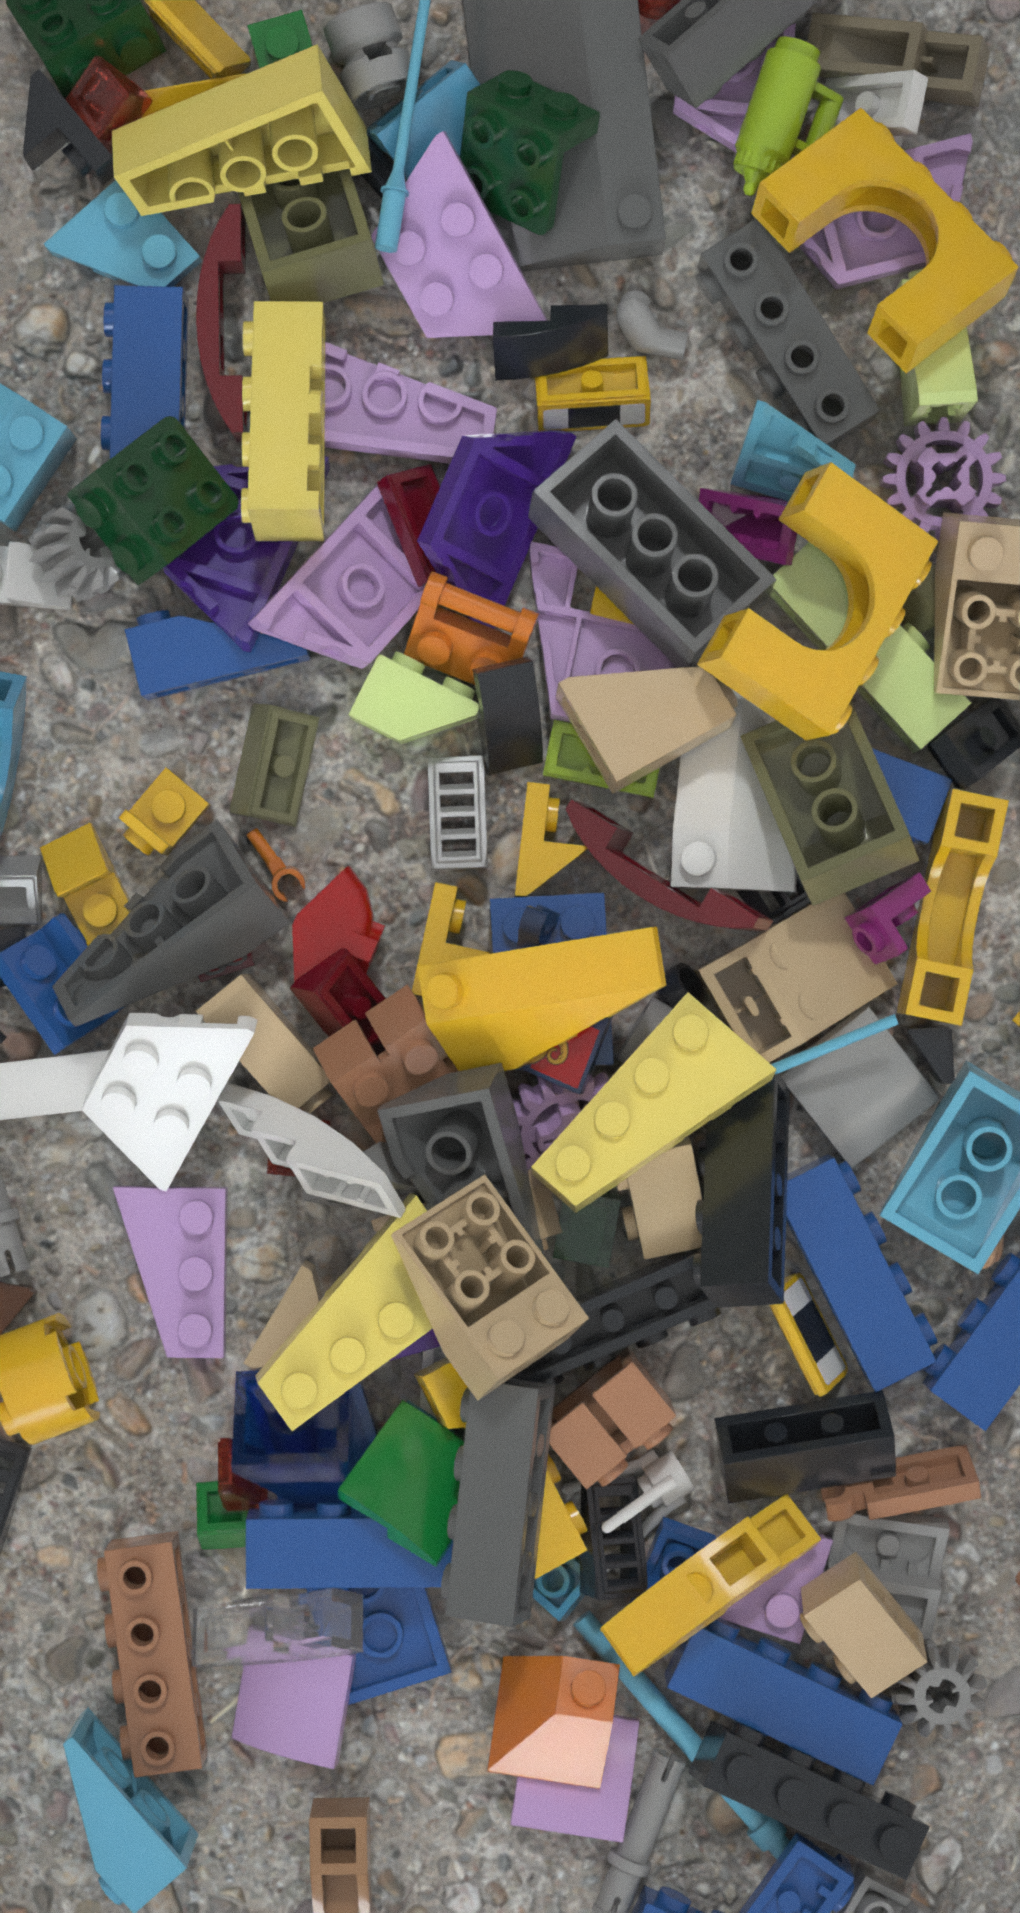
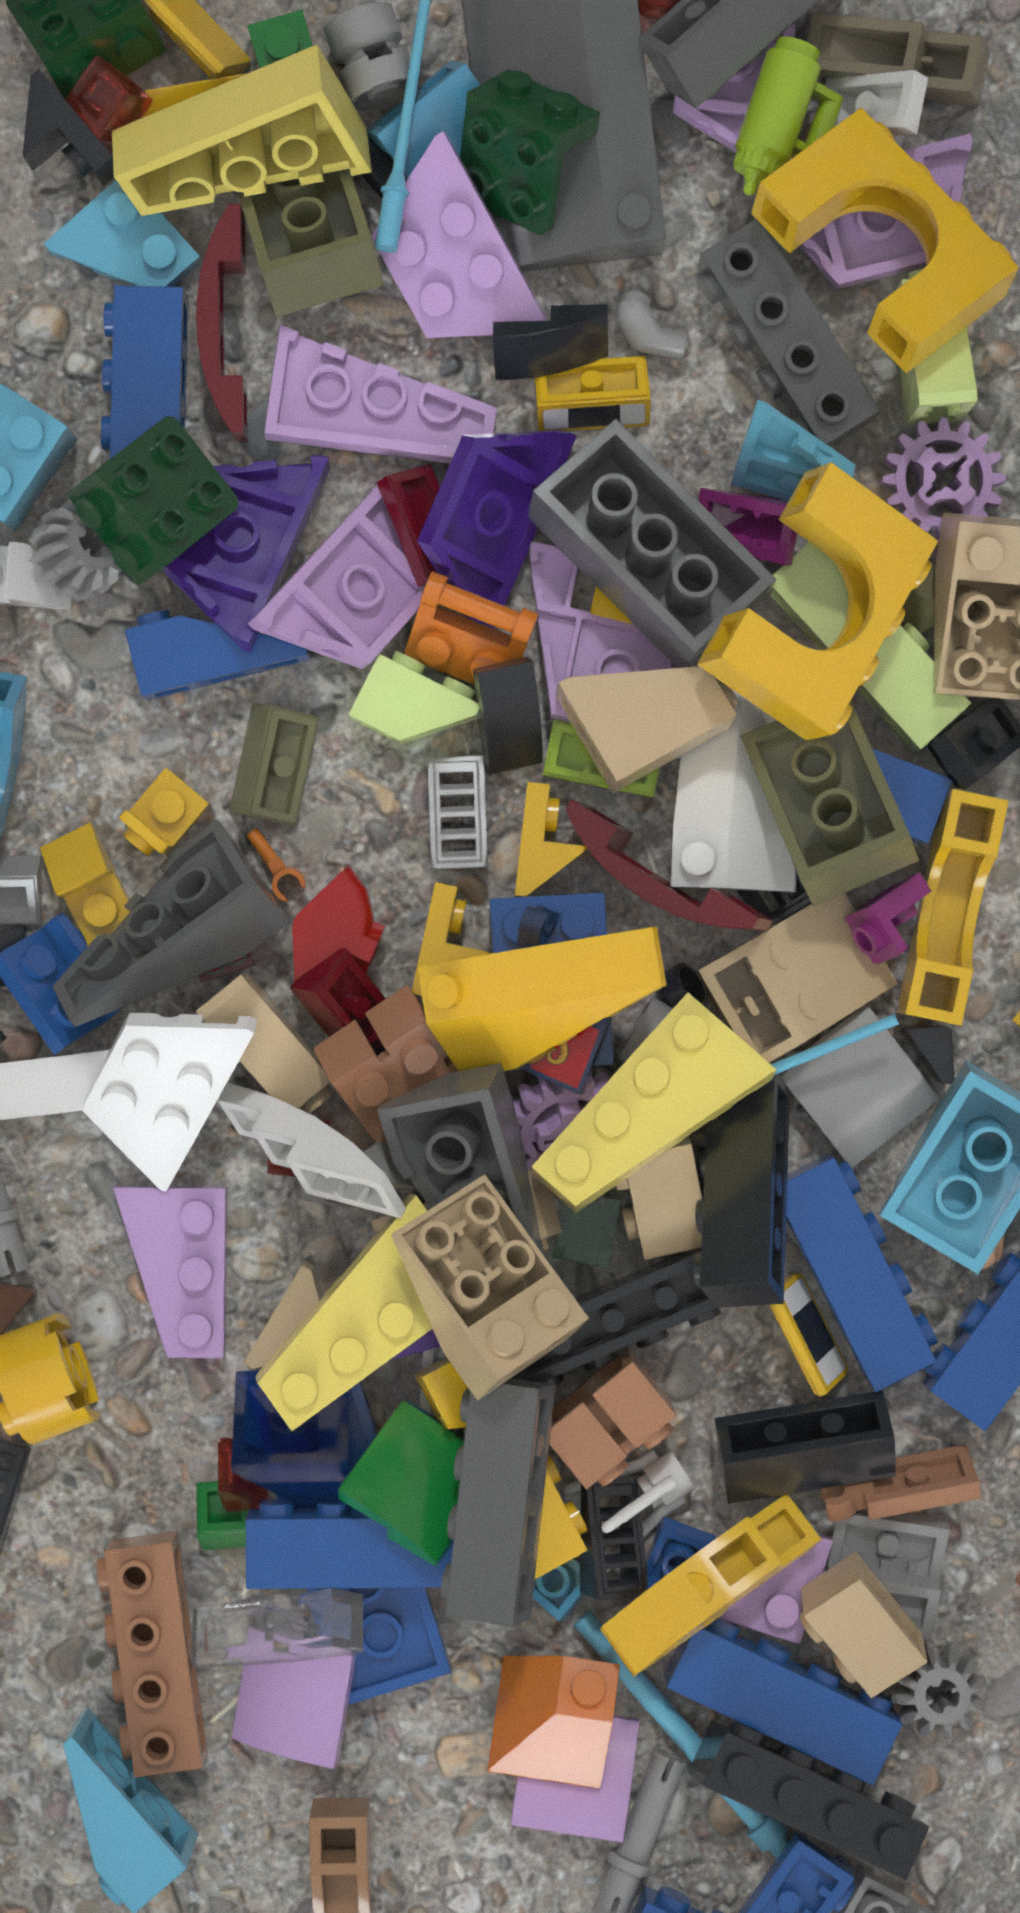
(285, 421): light yellow wedge -> none

